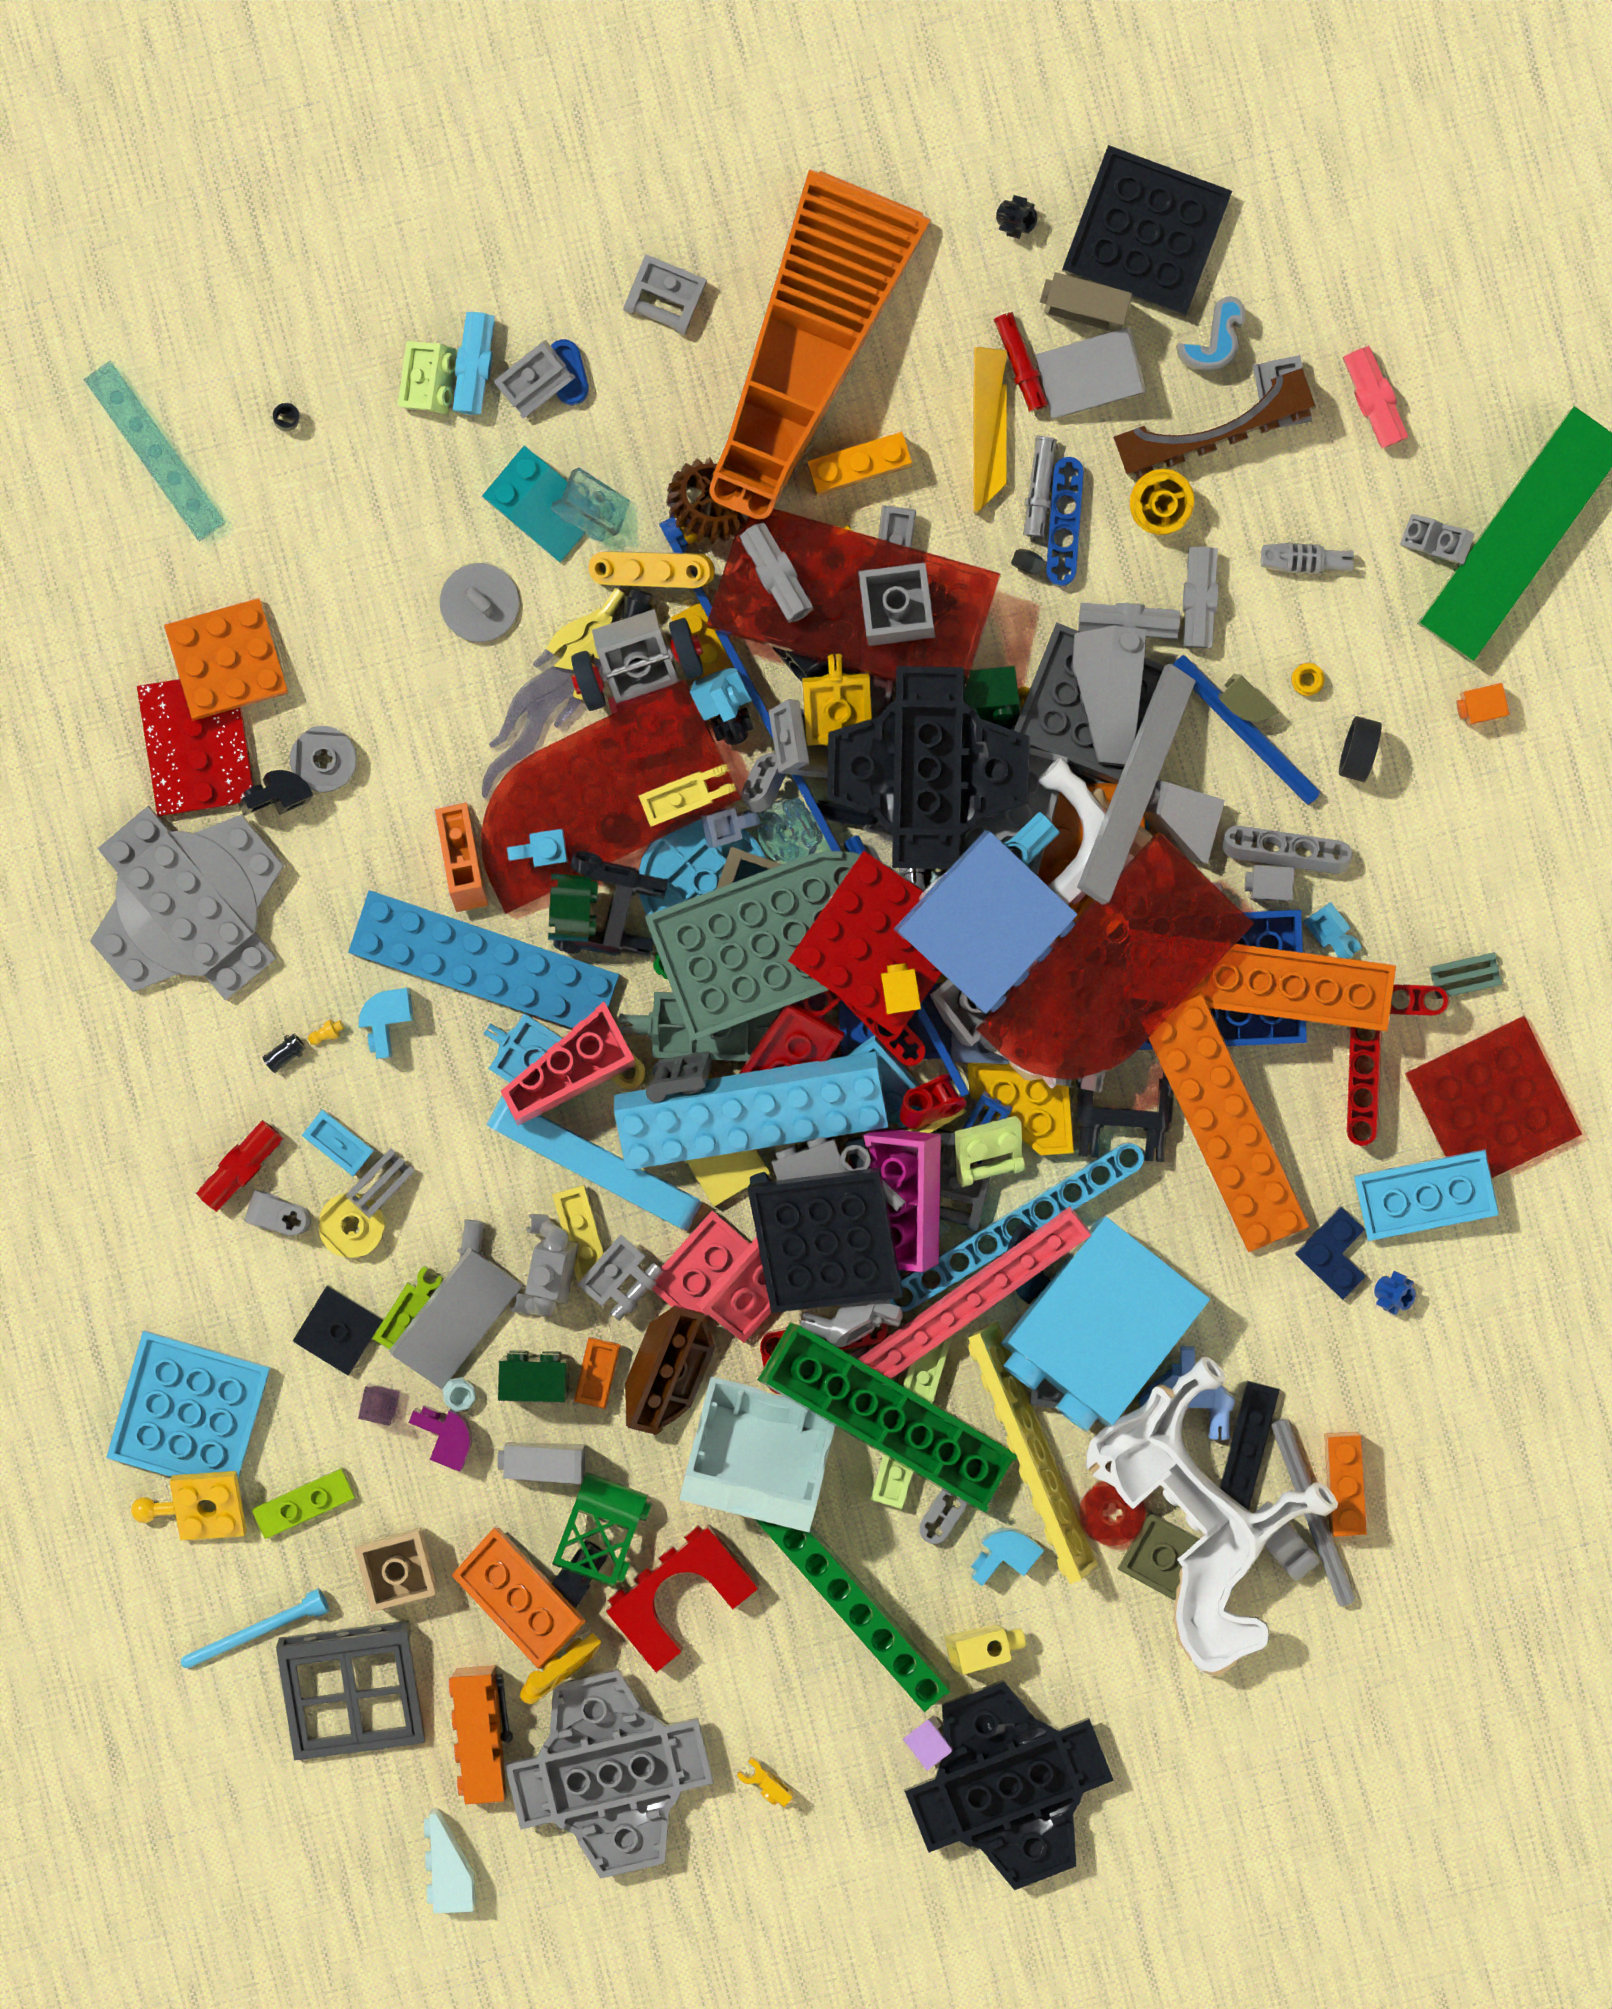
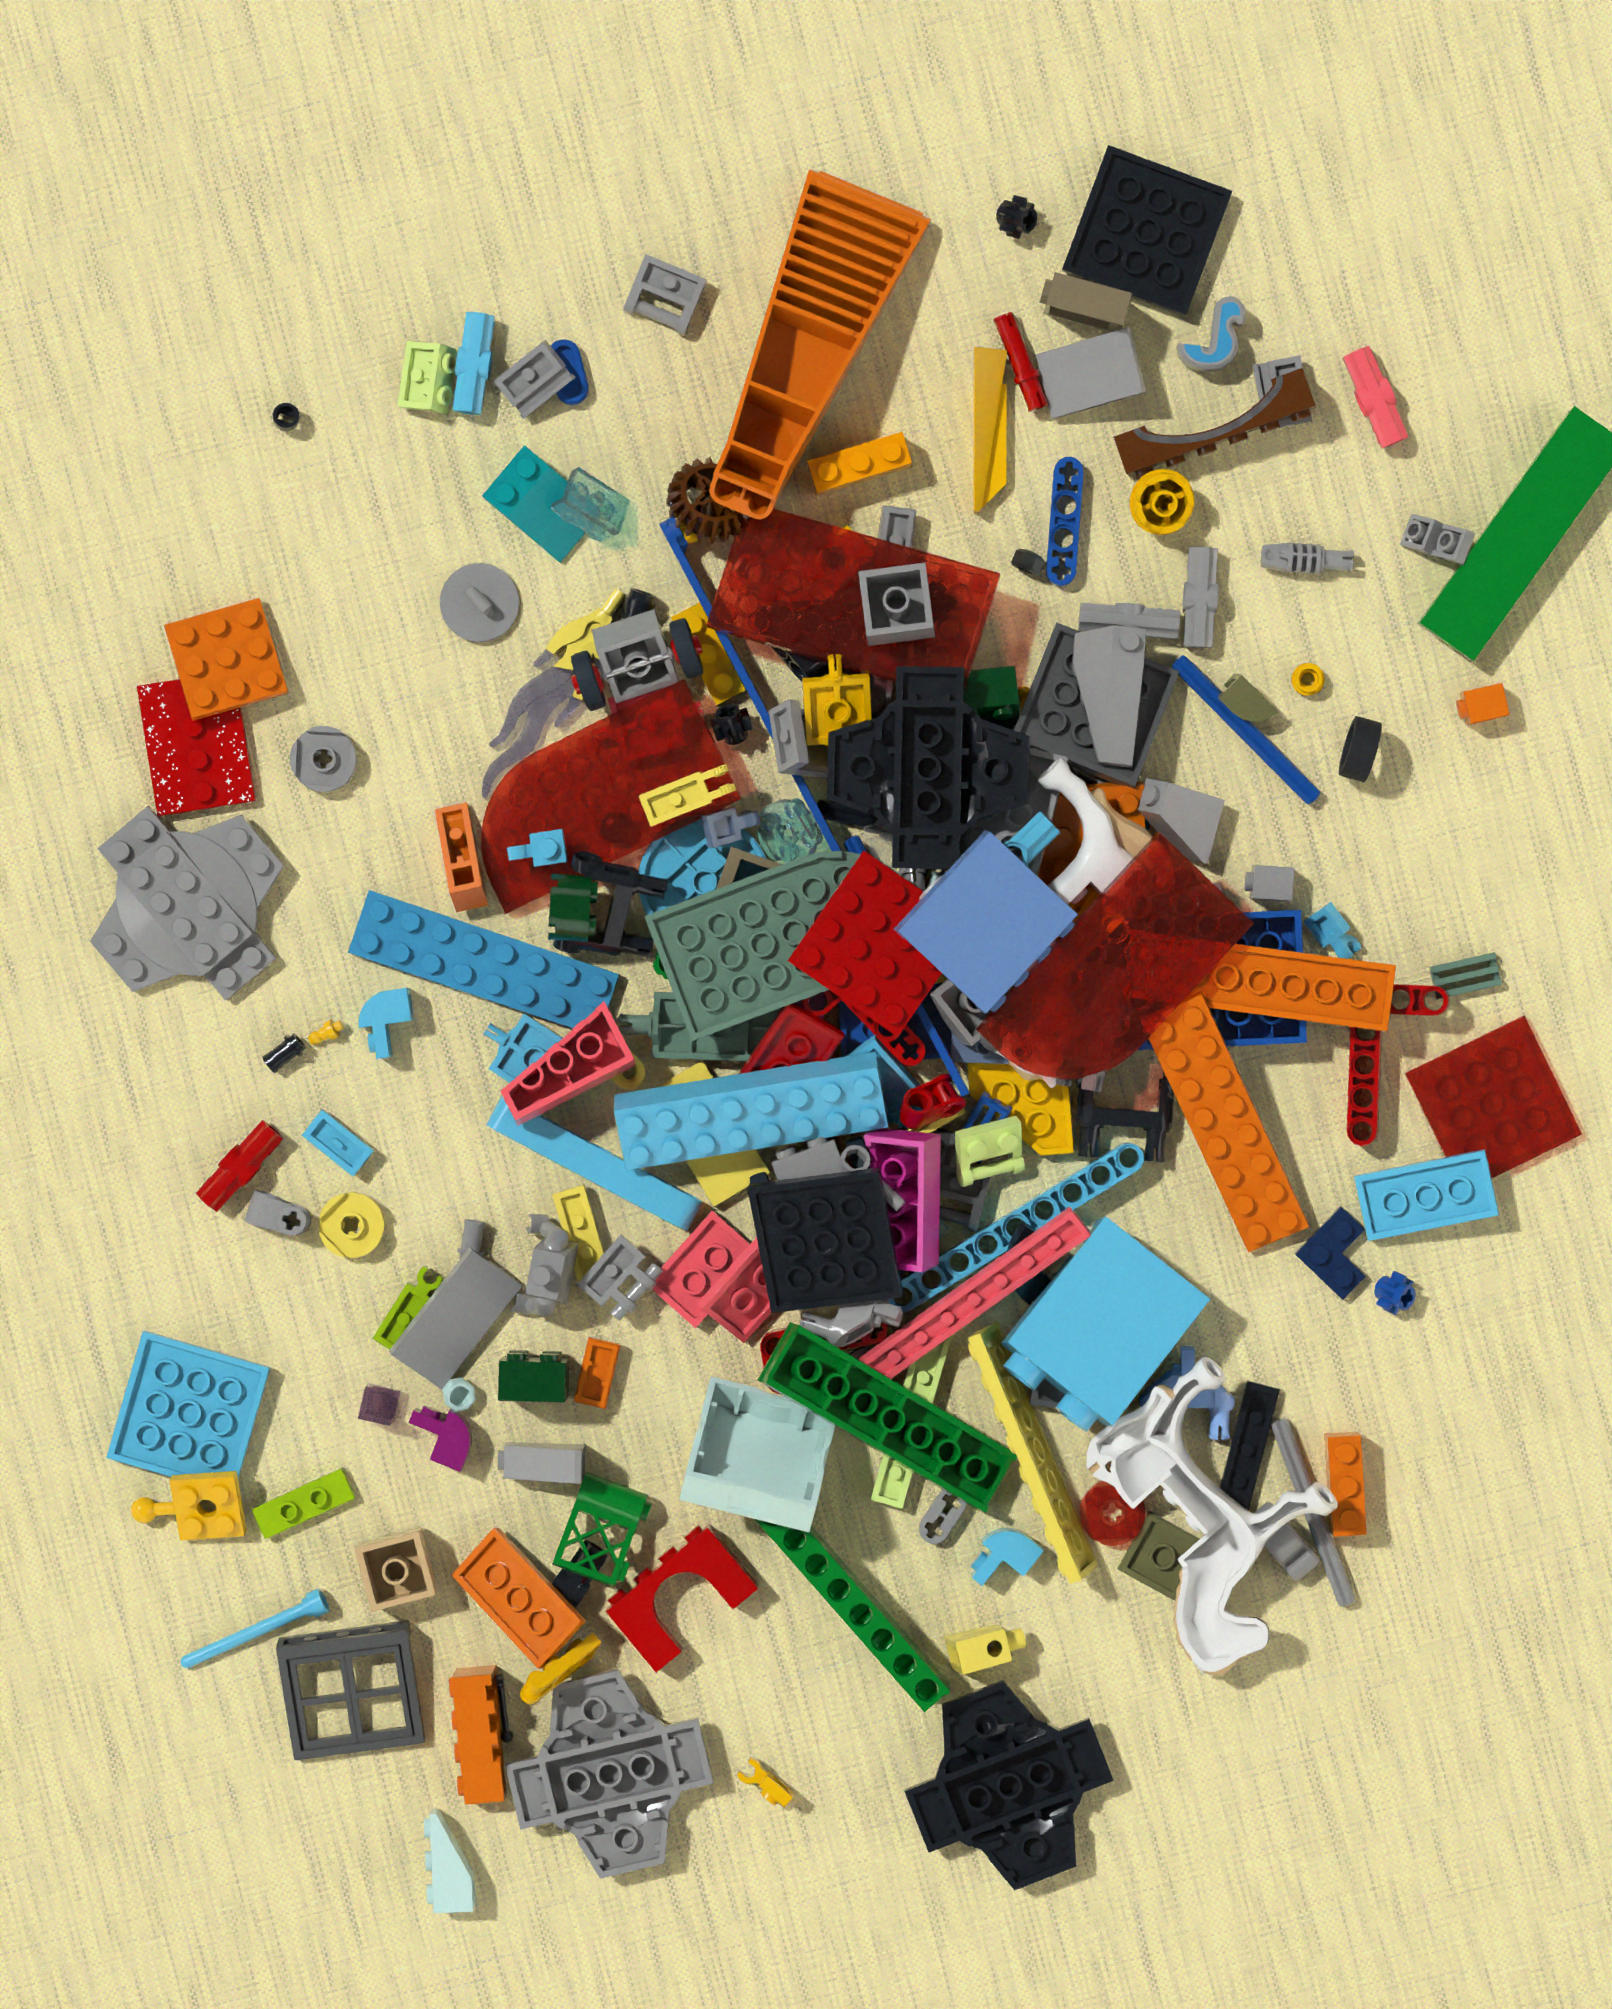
(154, 451): clear light blue tile -> none
(281, 788): black brick -> none
(338, 1330): black plate -> none
(398, 1163): light grey tile -> none
(651, 569): yellow plate -> none
(667, 1369): reddish brown wedge -> none
(687, 1075): dark grey plate -> none
(720, 694): medium azure brick -> none
(762, 784): light grey beam -> none
(776, 572): light grey piece -> none
(900, 989): yellow brick -> none
(928, 1743): lavender panel -> none
(1038, 496): light grey pin -> none
(1136, 784): light grey tile -> none
(1286, 854): light grey beam -> none

